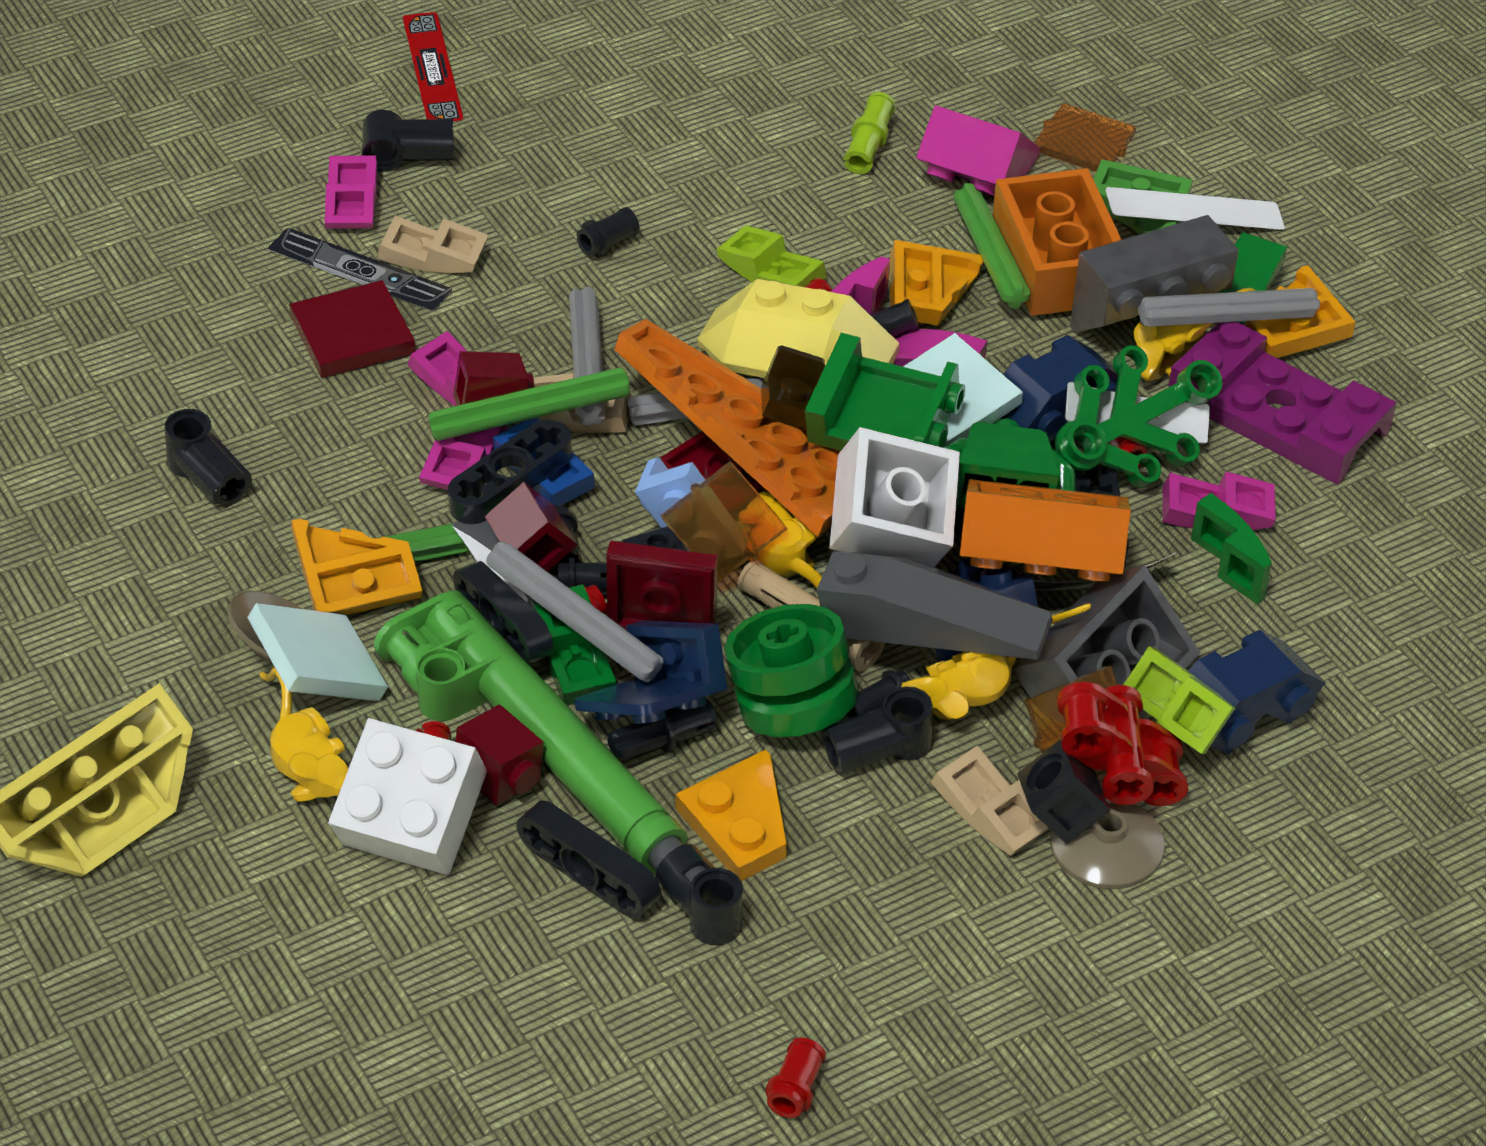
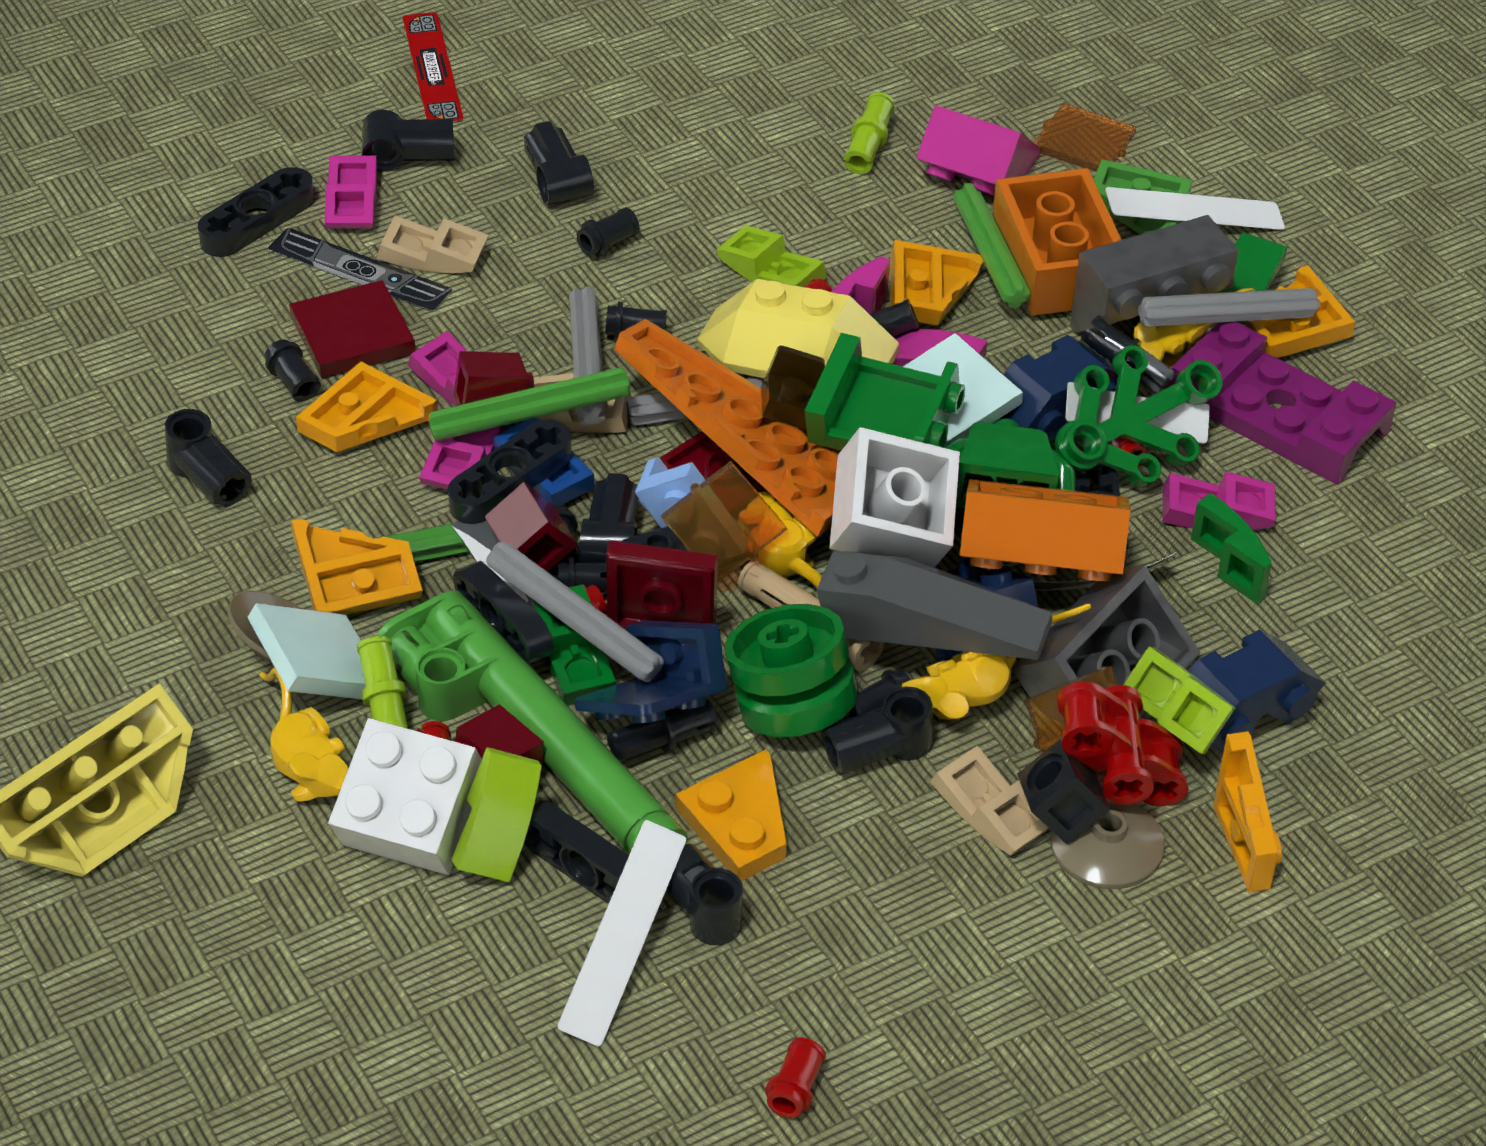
(231, 229): none -> black beam
(286, 361): none -> black pin
(363, 408): none -> light orange wing
(383, 689): none -> lime pin
(500, 814): none -> lime slope
(558, 169): none -> black piece
(610, 518): none -> black piece
(621, 318): none -> black pin
(622, 933): none -> white sticker
(1157, 374): none -> black axle
(1245, 813): none -> light orange wing

